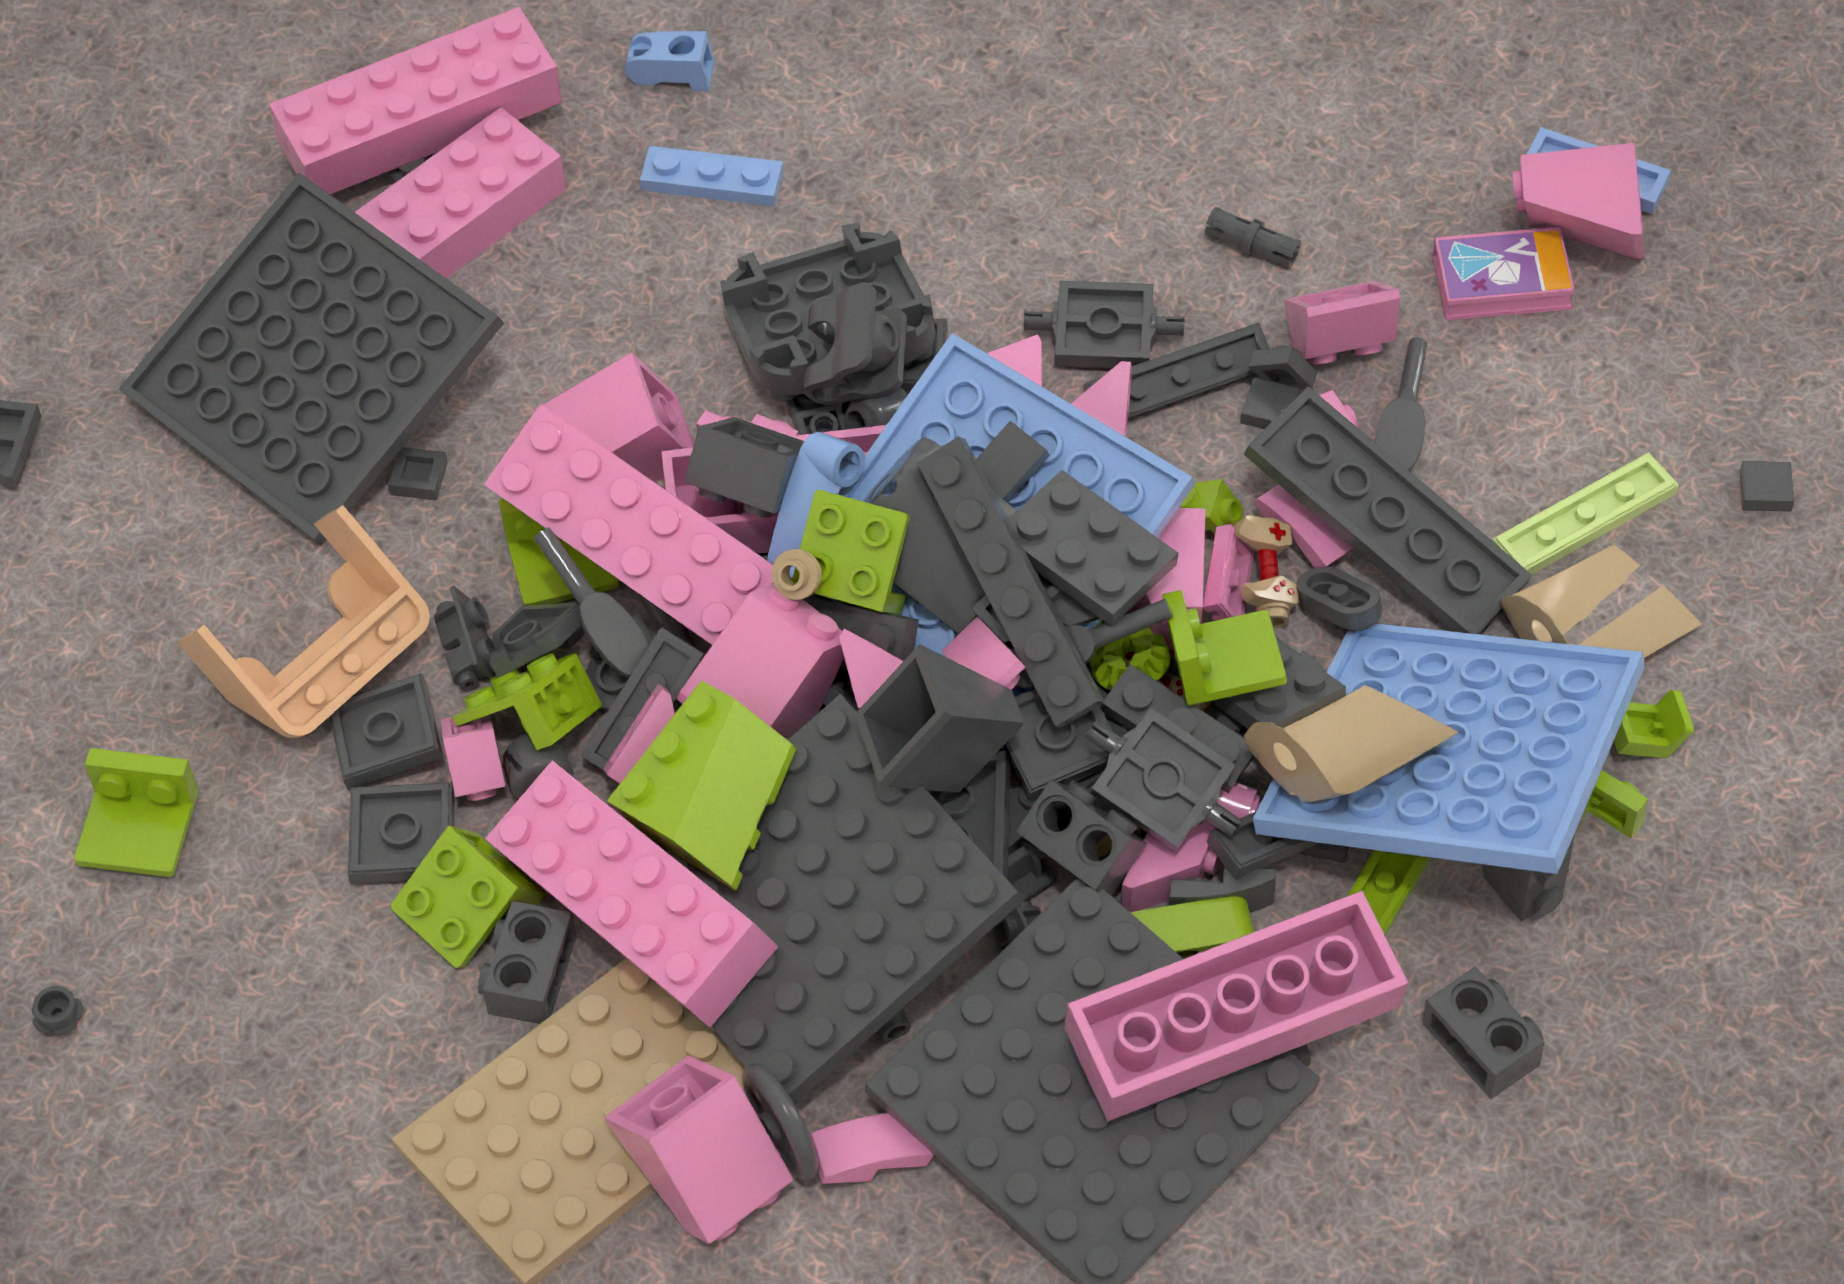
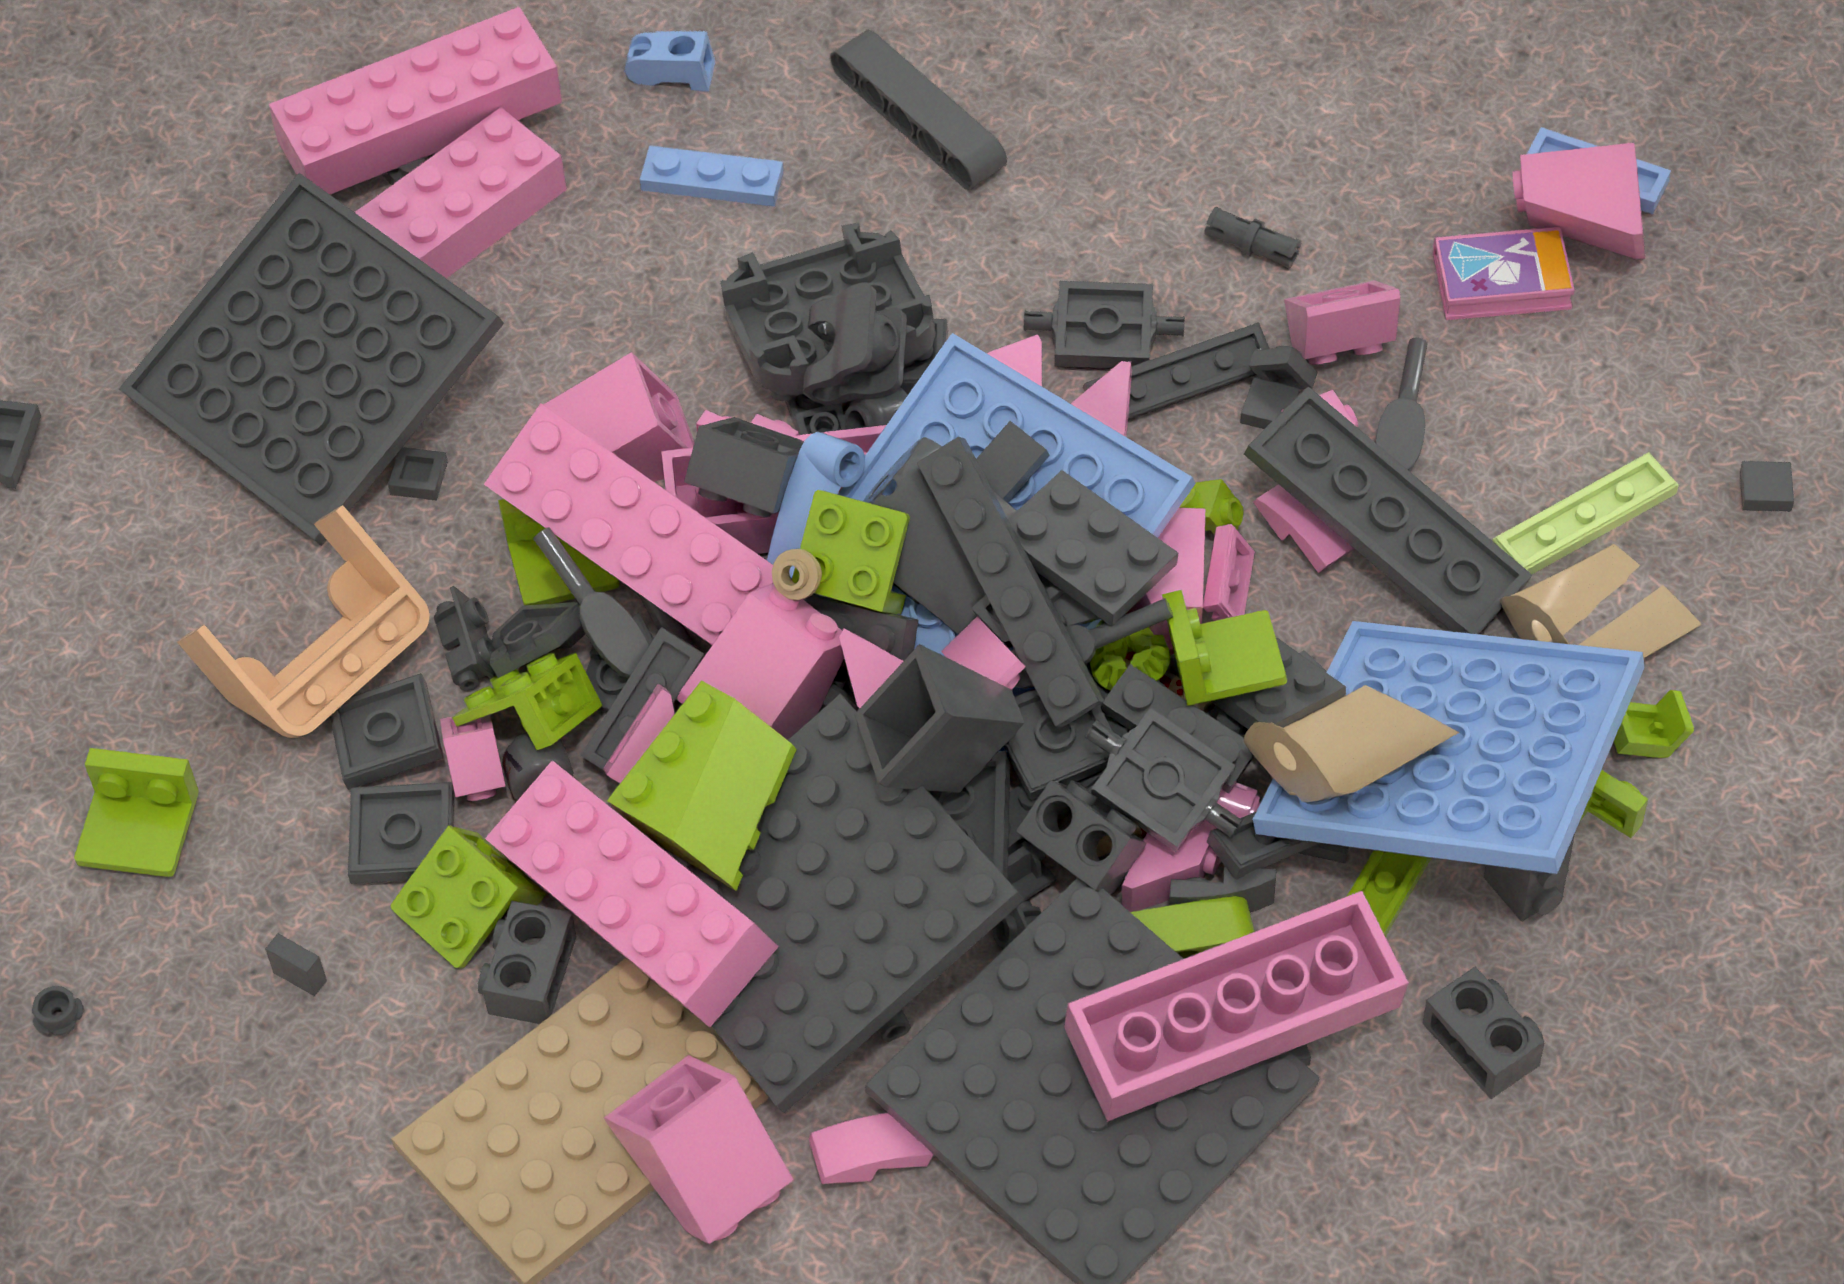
(296, 964): none -> dark grey tile
(781, 1121): dark grey plate -> none
(918, 109): none -> dark grey beam
(1272, 592): tan piece -> none
(1339, 598): dark grey plate -> none

